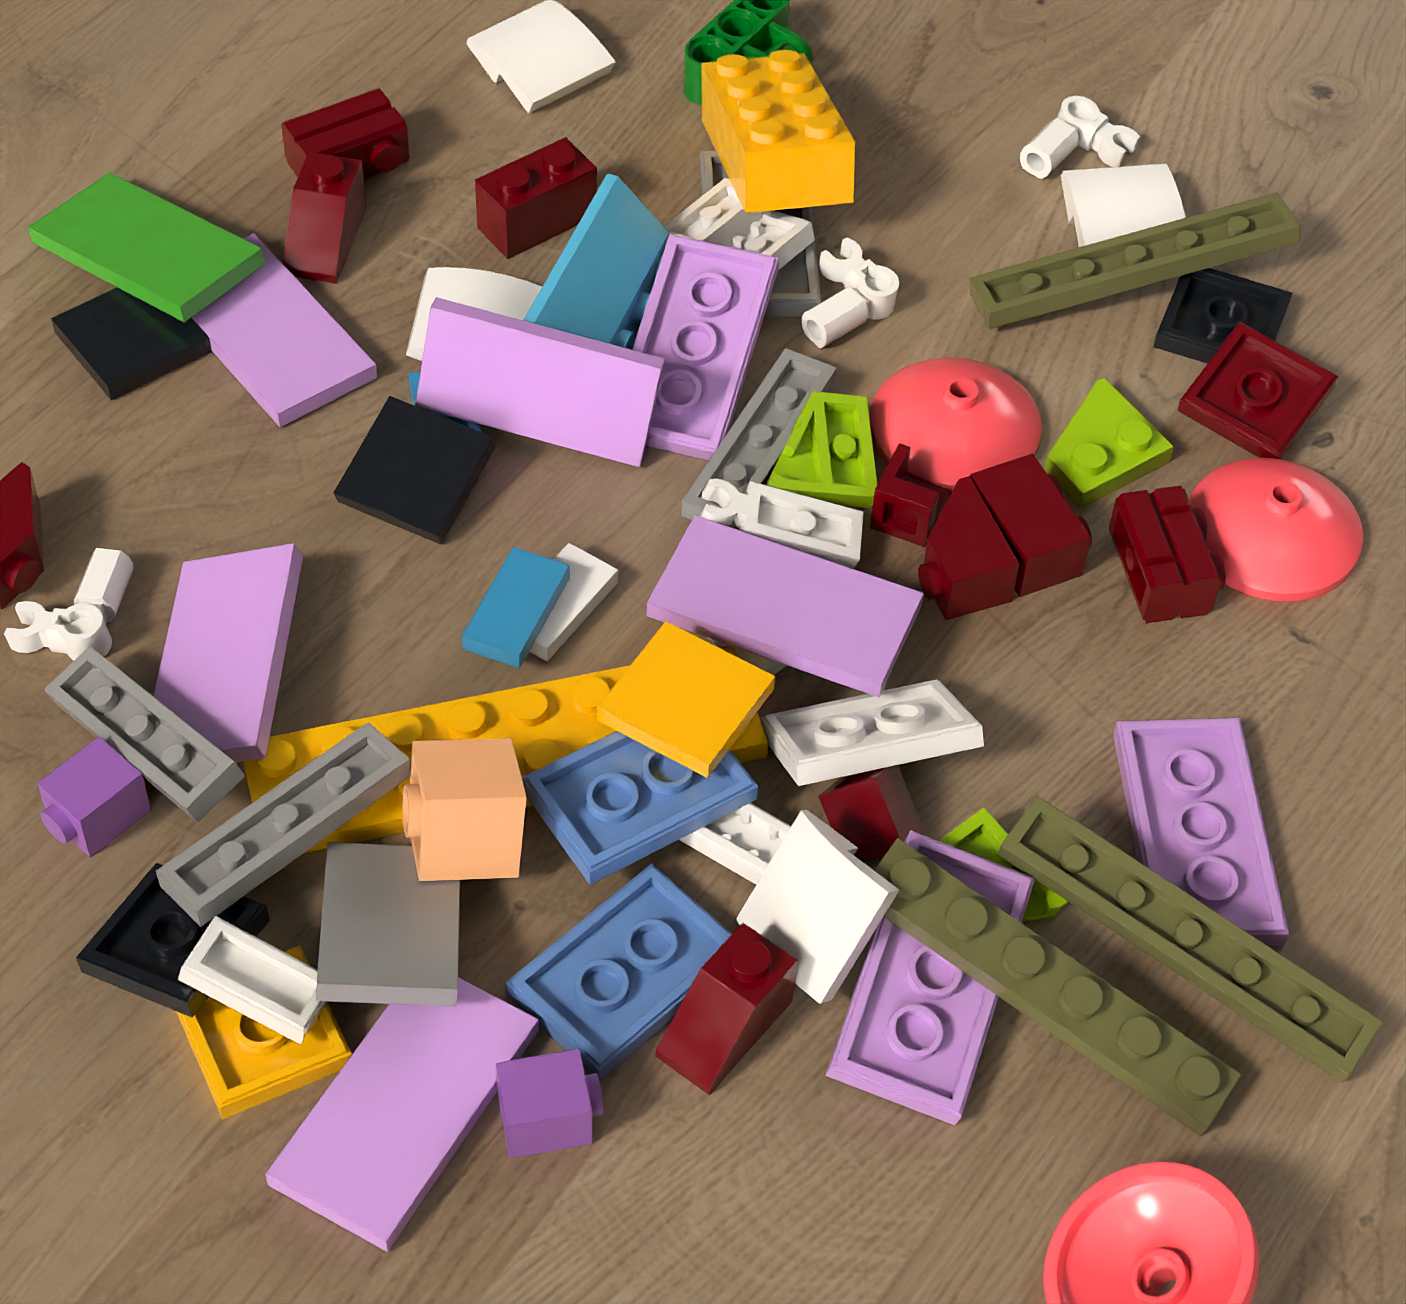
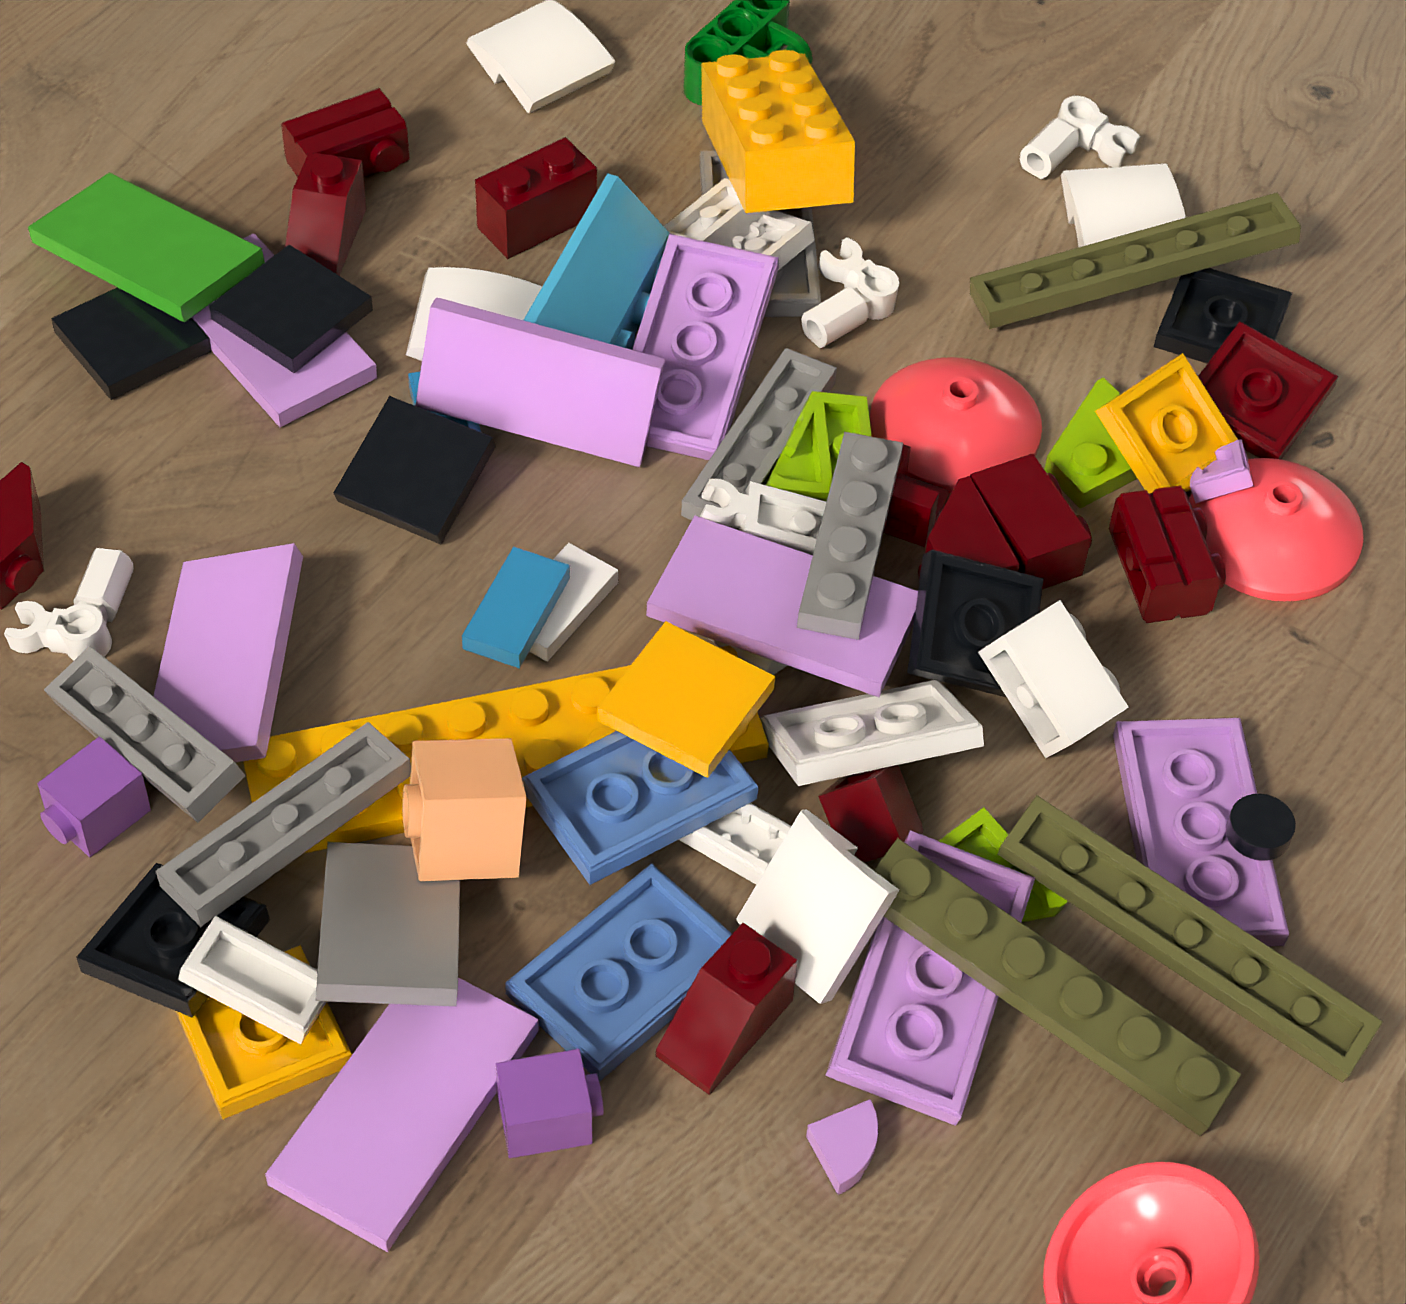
(291, 308): none -> black tile
(845, 1144): none -> lavender tile
(850, 536): none -> light grey plate
(962, 611): none -> black tile
(1054, 679): none -> white brick
(1166, 426): none -> yellow tile
(1224, 475): none -> lavender tile
(1260, 827): none -> black tile

